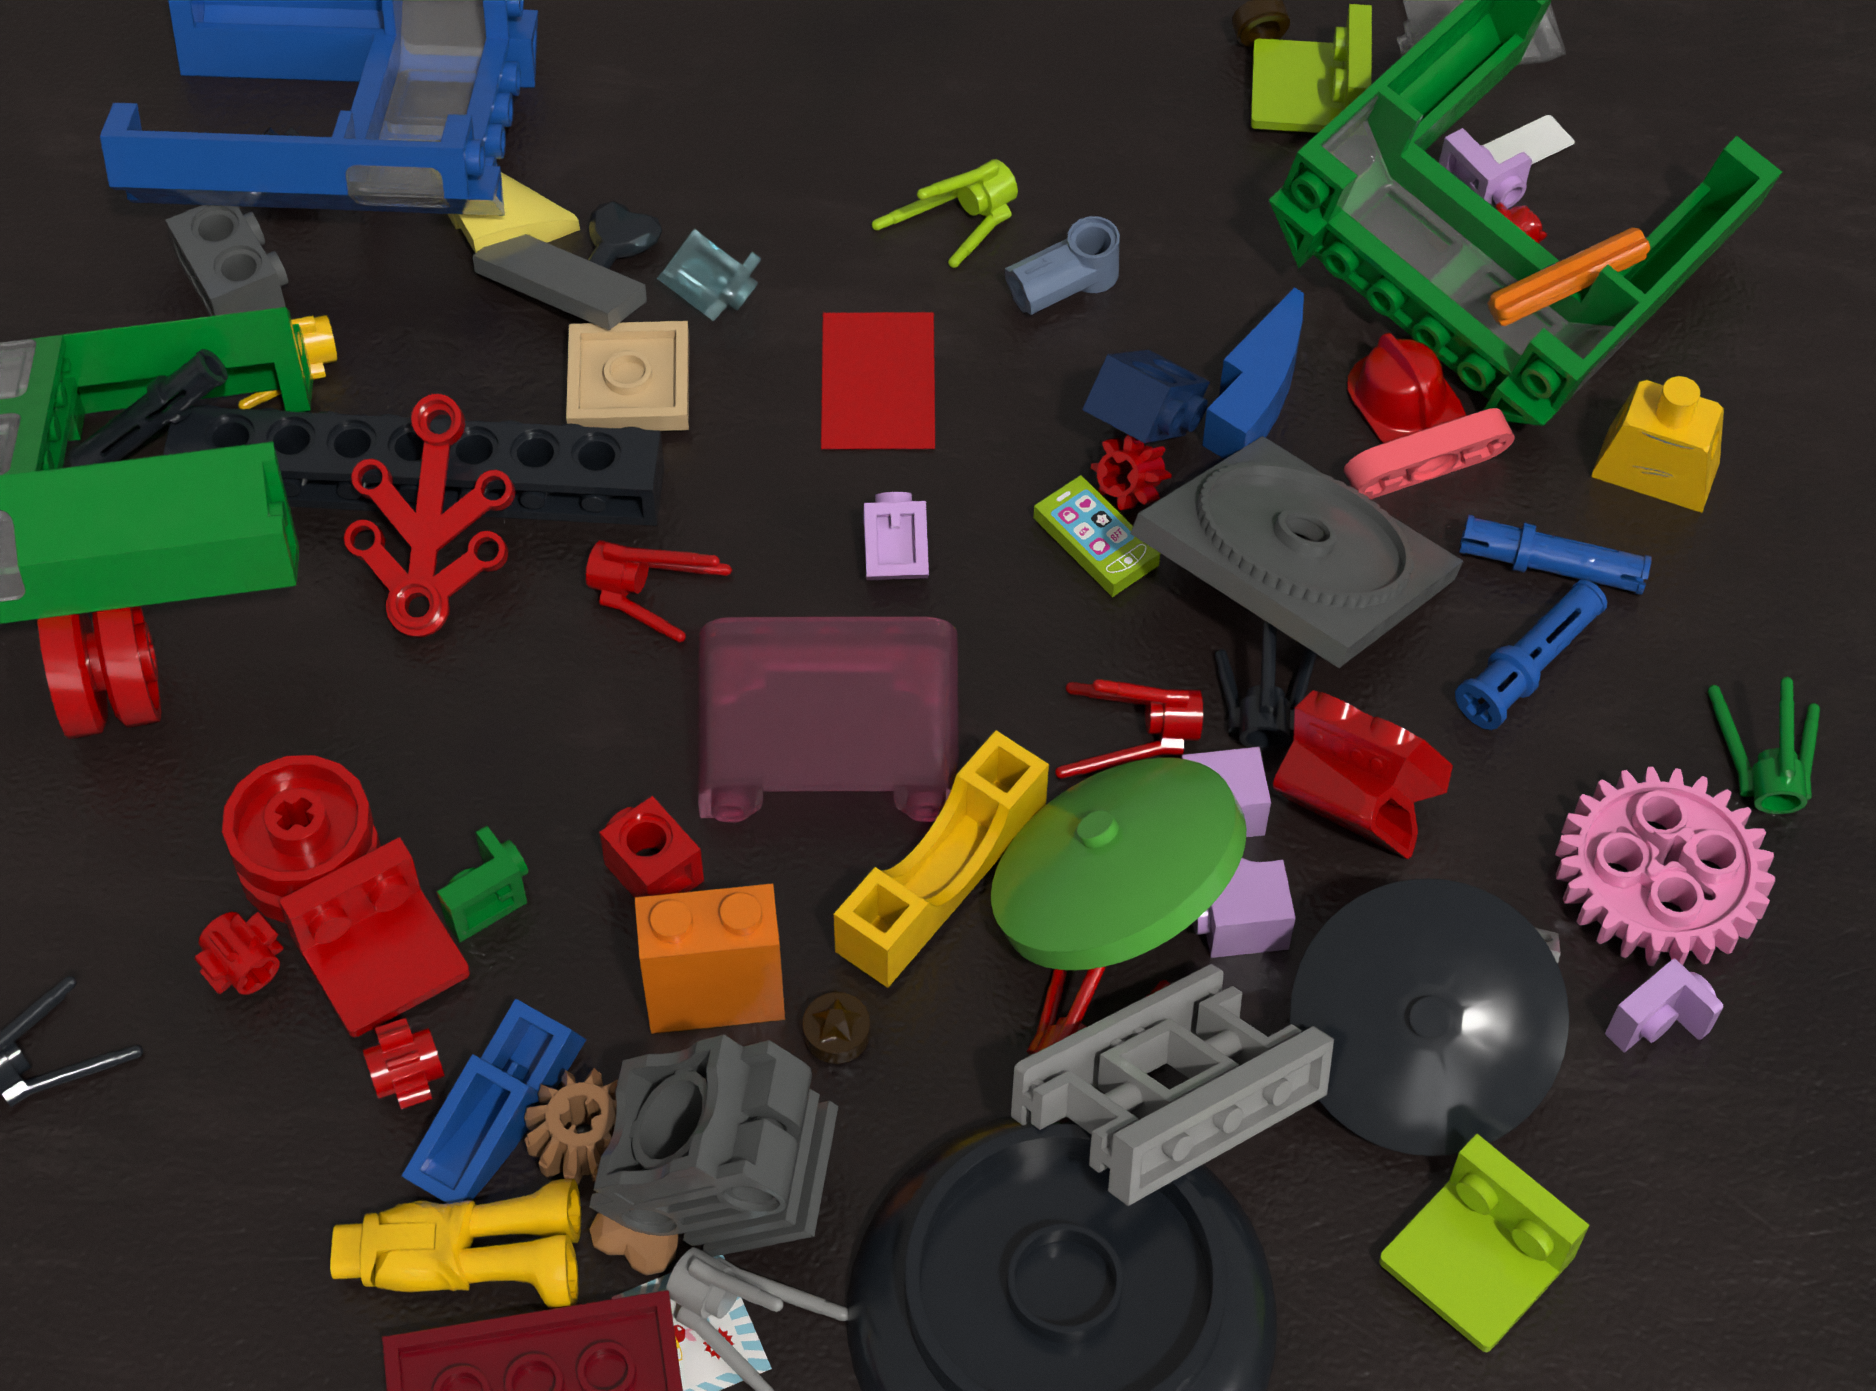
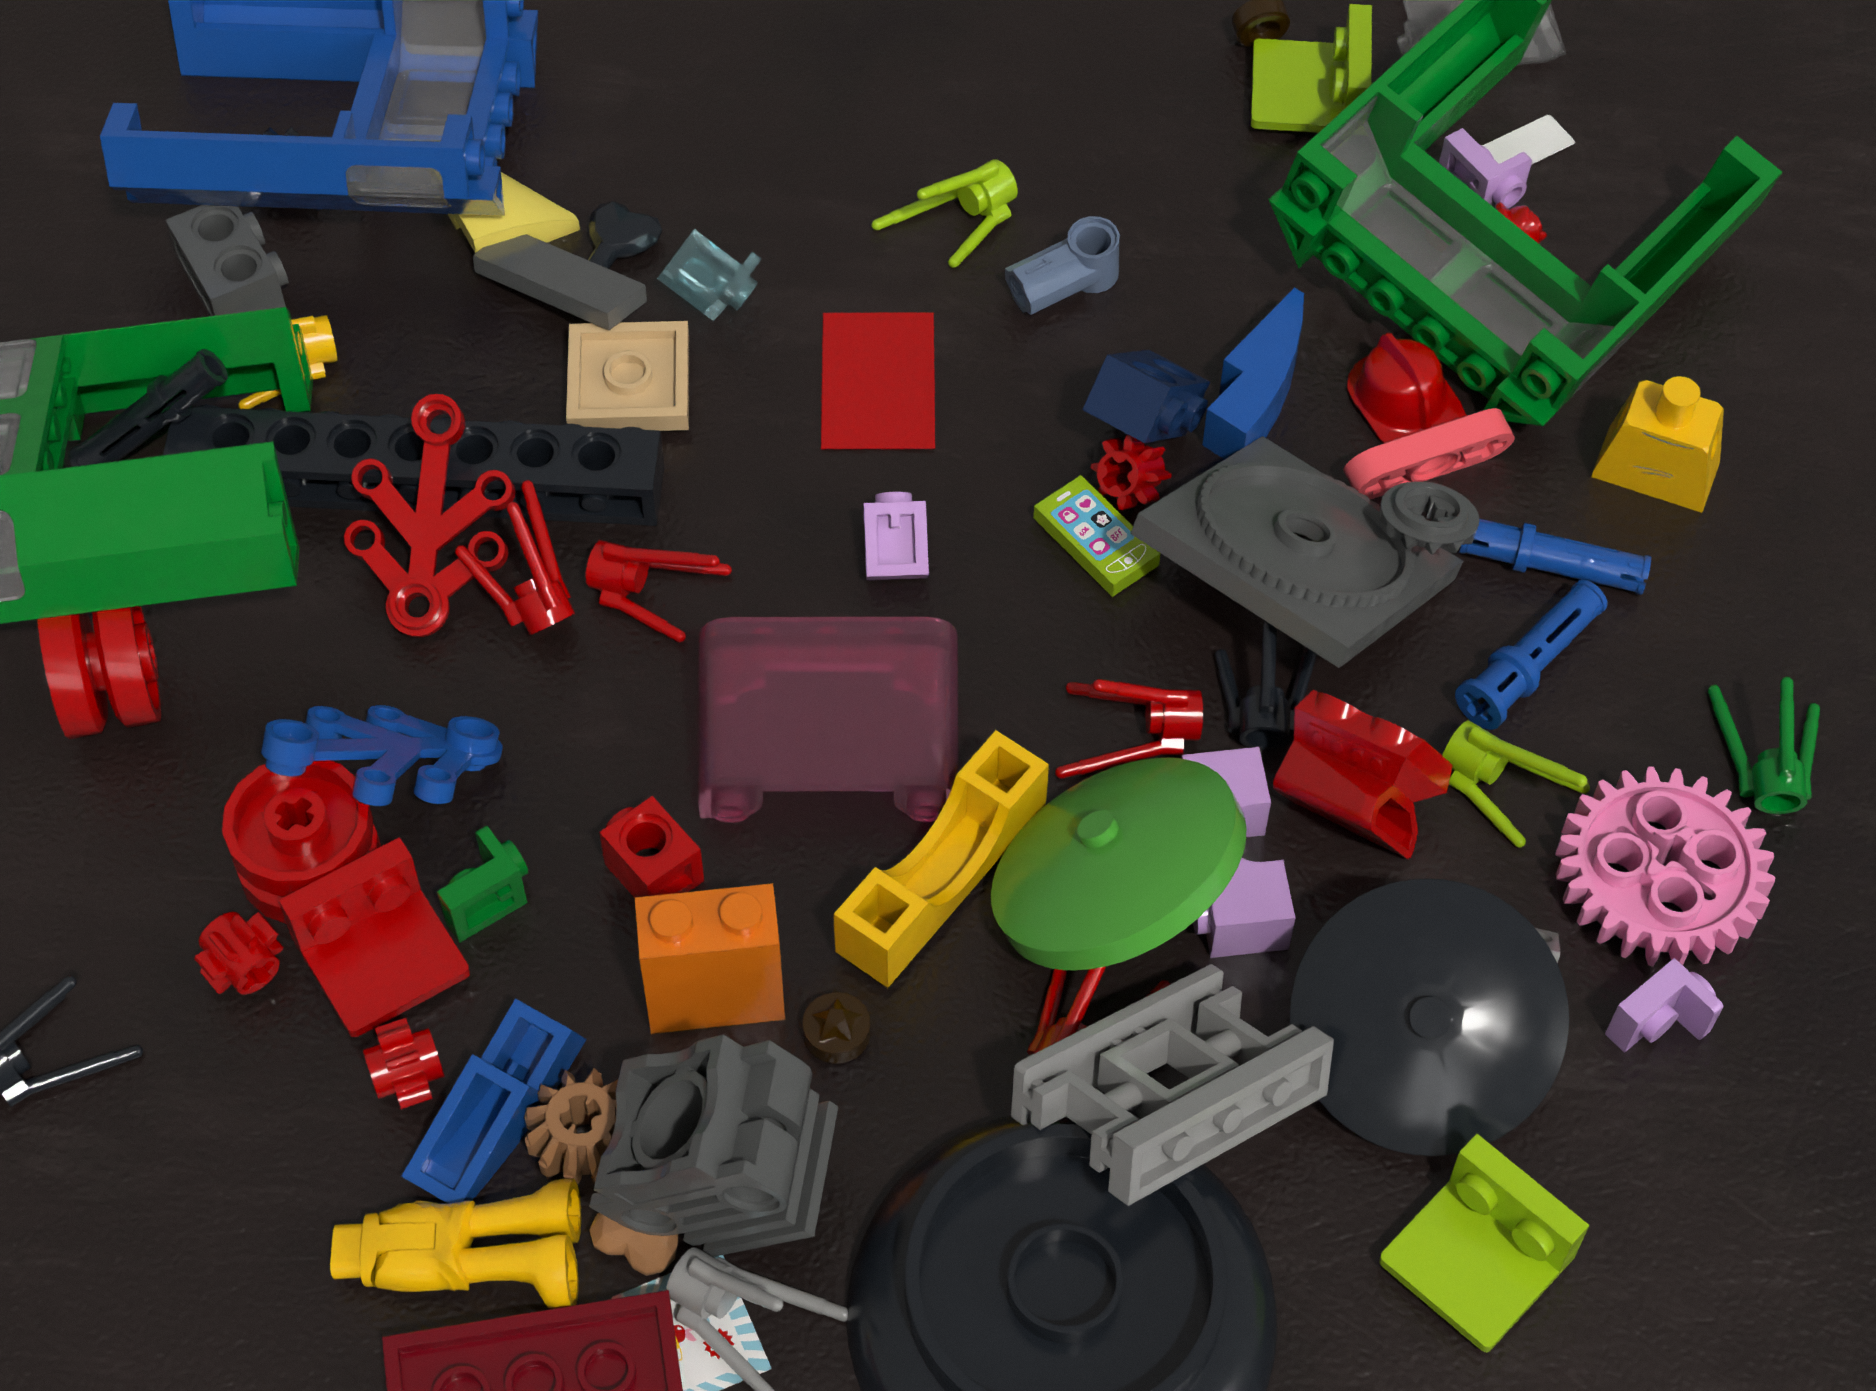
(464, 745): none -> blue plant
(543, 597): none -> red plant
(1450, 515): none -> dark grey gear
(1483, 756): none -> lime plant
(1567, 276): orange axle -> none

